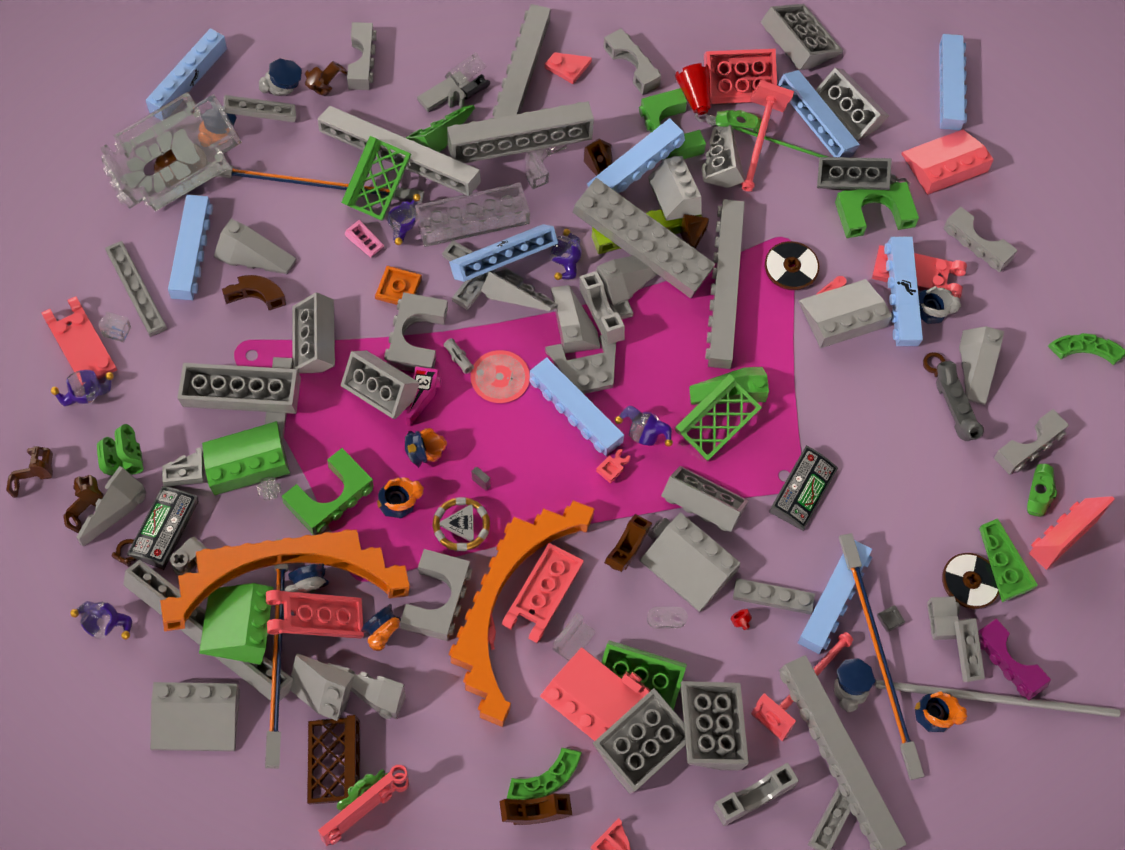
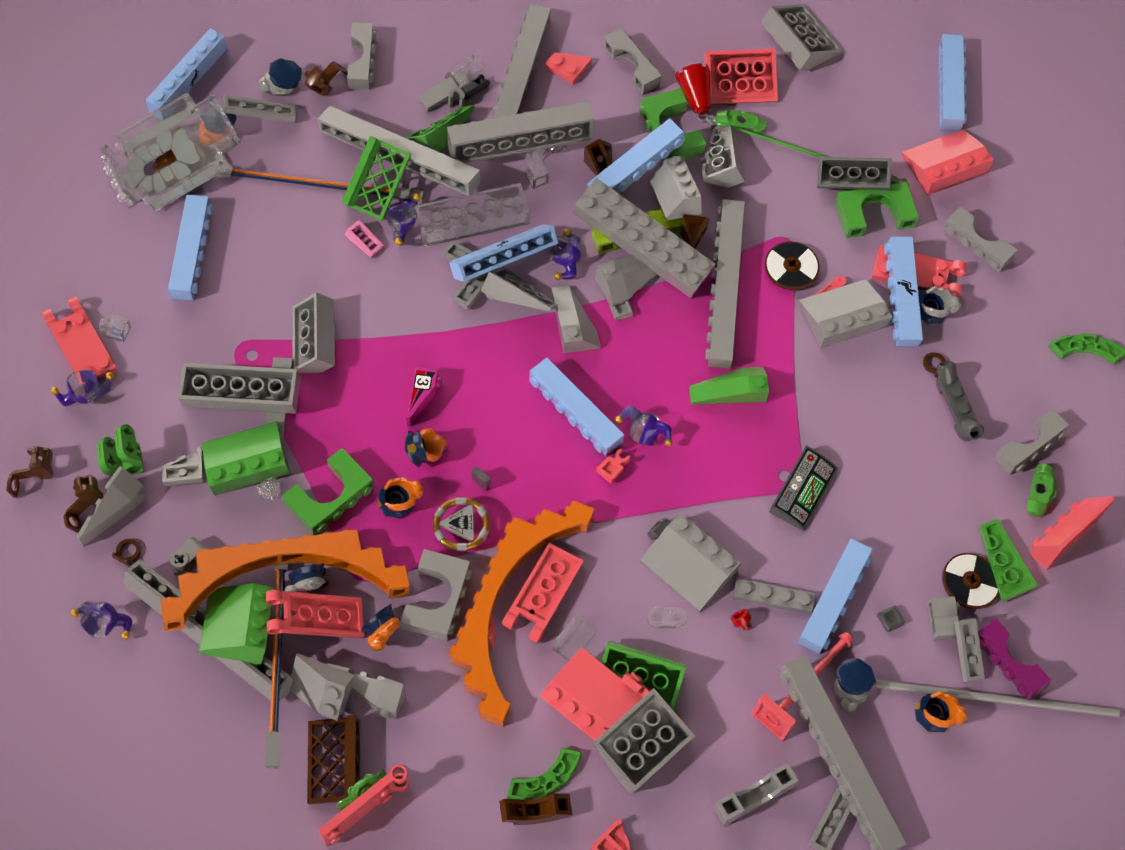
(136, 288): light grey tile -> none
(163, 527): slope -> none
(194, 716): light grey slope -> none
(246, 247): light grey wedge -> none
(255, 287): reddish brown arch -> none
(379, 383): light grey slope -> none
(395, 282): orange tile -> none
(411, 310): light grey arch -> none
(458, 356): light grey pin -> none
(500, 376): coral piece -> none
(588, 372): light grey wing -> none
(596, 300): light grey arch -> none
(629, 543): reddish brown arch -> none
(704, 498): light grey slope -> none
(706, 405): bright green fence -> none
(714, 725): light grey slope -> none
(772, 98): coral tile -> none
(819, 116): light blue brick -> none
(851, 104): light grey slope -> none
(908, 749): piece -> none
(979, 356): light grey wedge -> none

